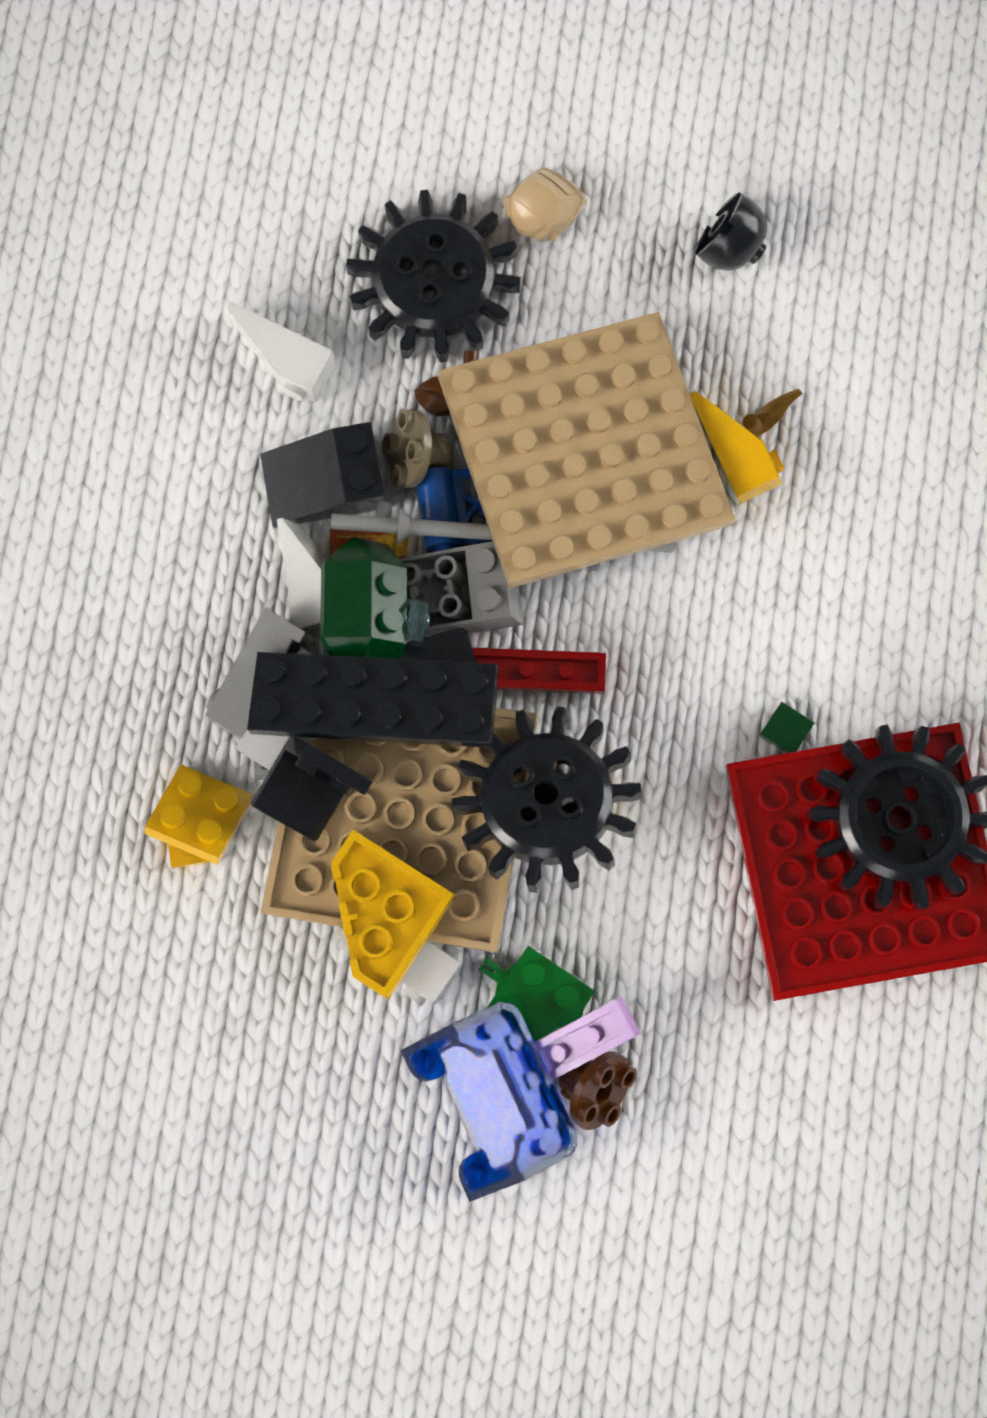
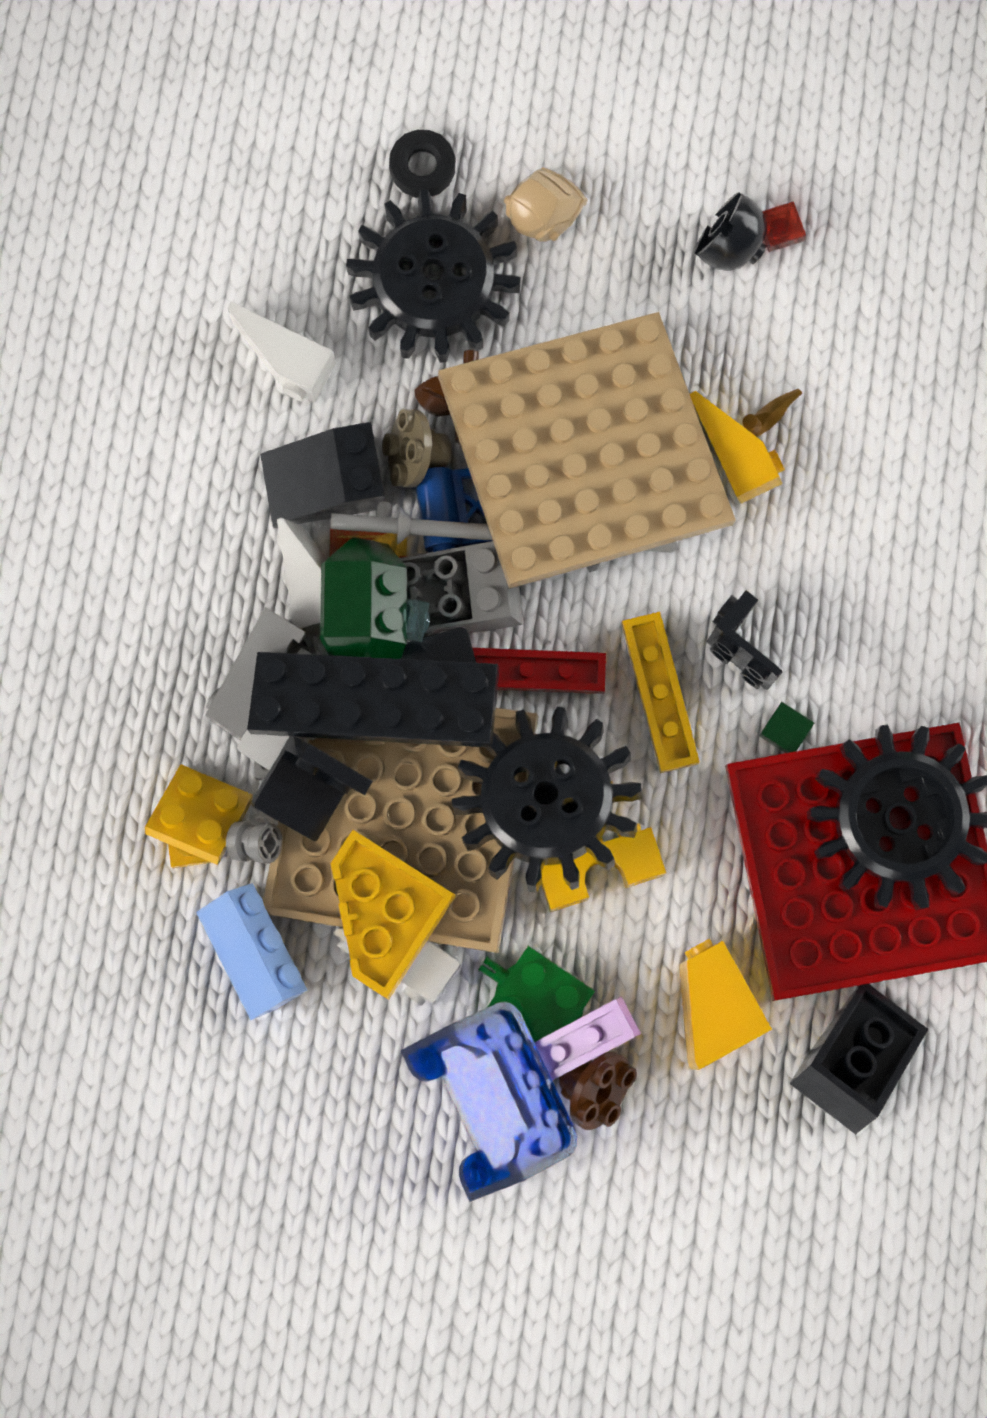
(251, 951): none -> light blue brick
(260, 841): none -> light grey wheel
(416, 142): none -> black tyre
(634, 858): none -> yellow arch
(660, 692): none -> yellow plate
(716, 1005): none -> yellow slope
(731, 647): none -> black bracket
(783, 227): none -> clear red plate
(859, 1058): none -> black slope

